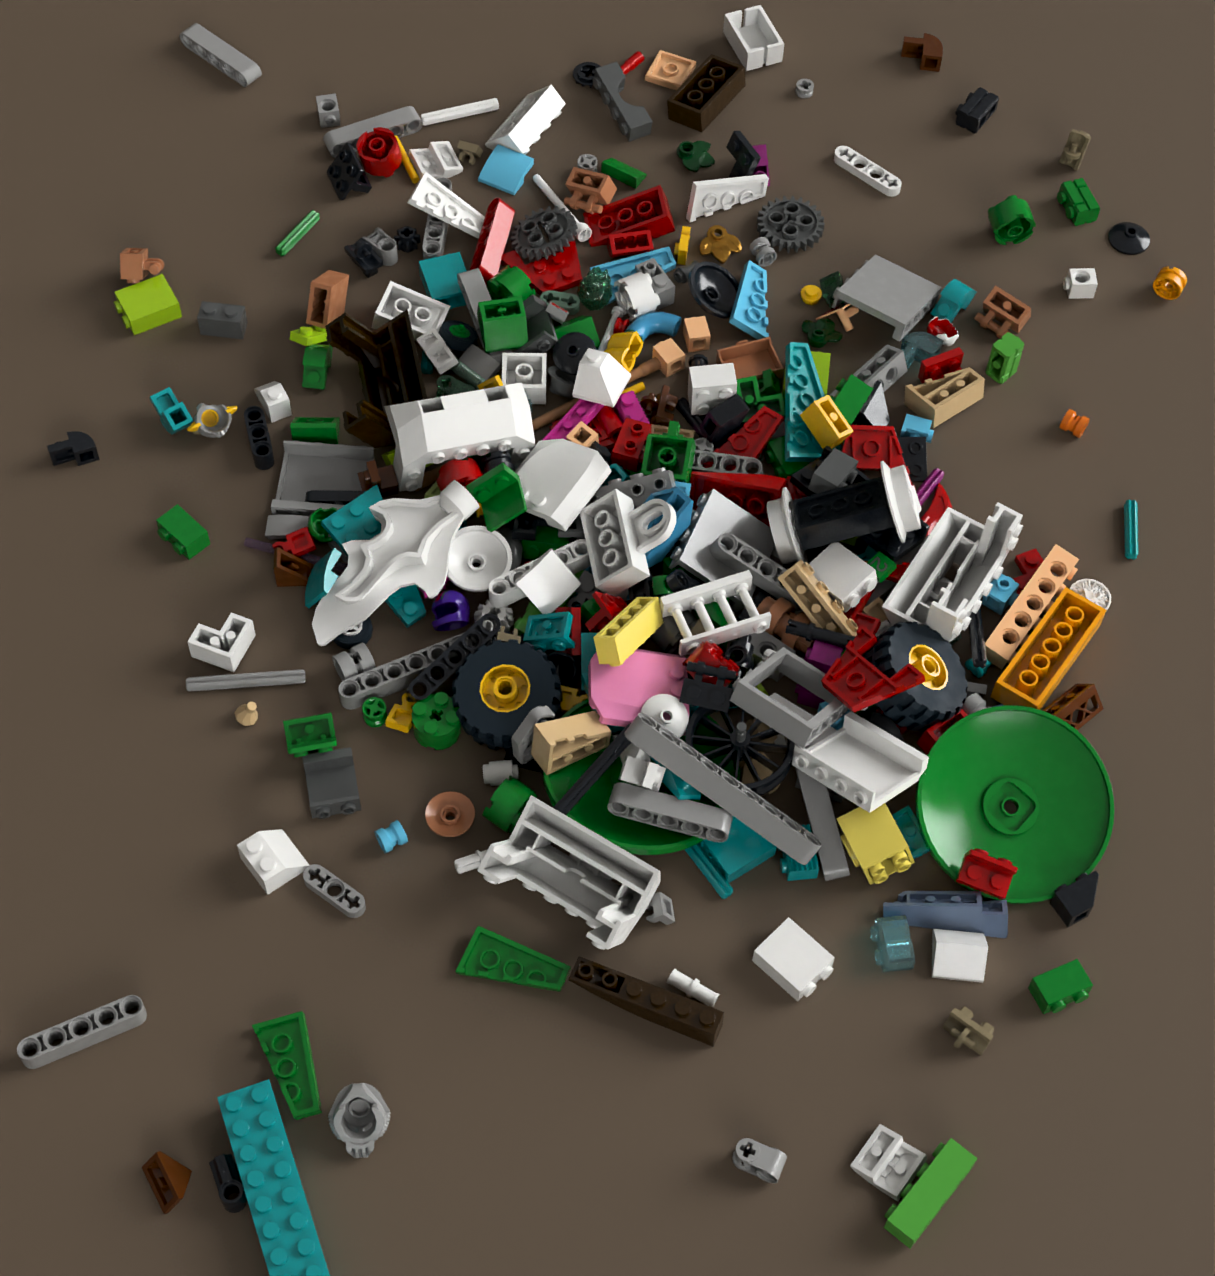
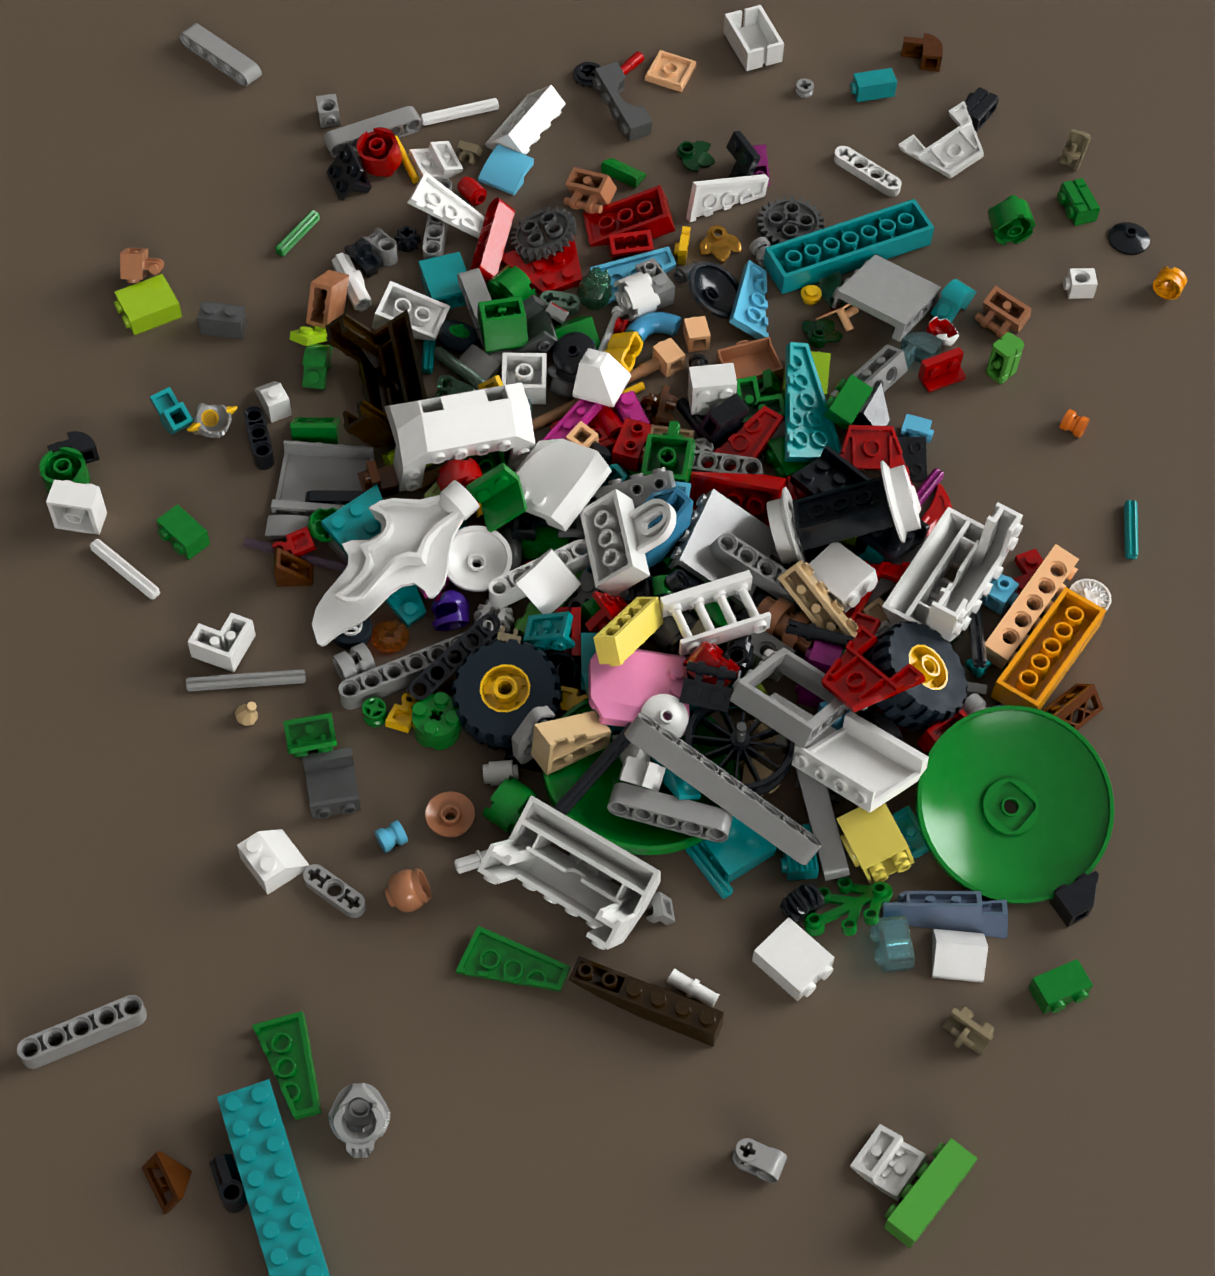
(63, 465): none -> green brick
(76, 507): none -> white brick
(124, 569): none -> white axle
(321, 578): teal slope -> none
(356, 287): none -> white piece
(389, 644): none -> clear orange gear
(408, 890): none -> nougat piece
(437, 351): white slope -> none
(472, 191): none -> red brick
(494, 460): black wheel -> none
(584, 231): white piece -> none
(587, 162): light grey wheel -> none
(706, 93): dark brown brick -> none
(802, 902): none -> black gear
(826, 422): yellow brick -> none
(834, 472): dark grey piece -> none
(847, 245): none -> teal brick
(873, 84): none -> teal brick
(875, 893): none -> green plant
(882, 565): green tile -> none
(946, 396): tan wedge -> none
(951, 152): none -> white wing
(986, 873): red bracket -> none

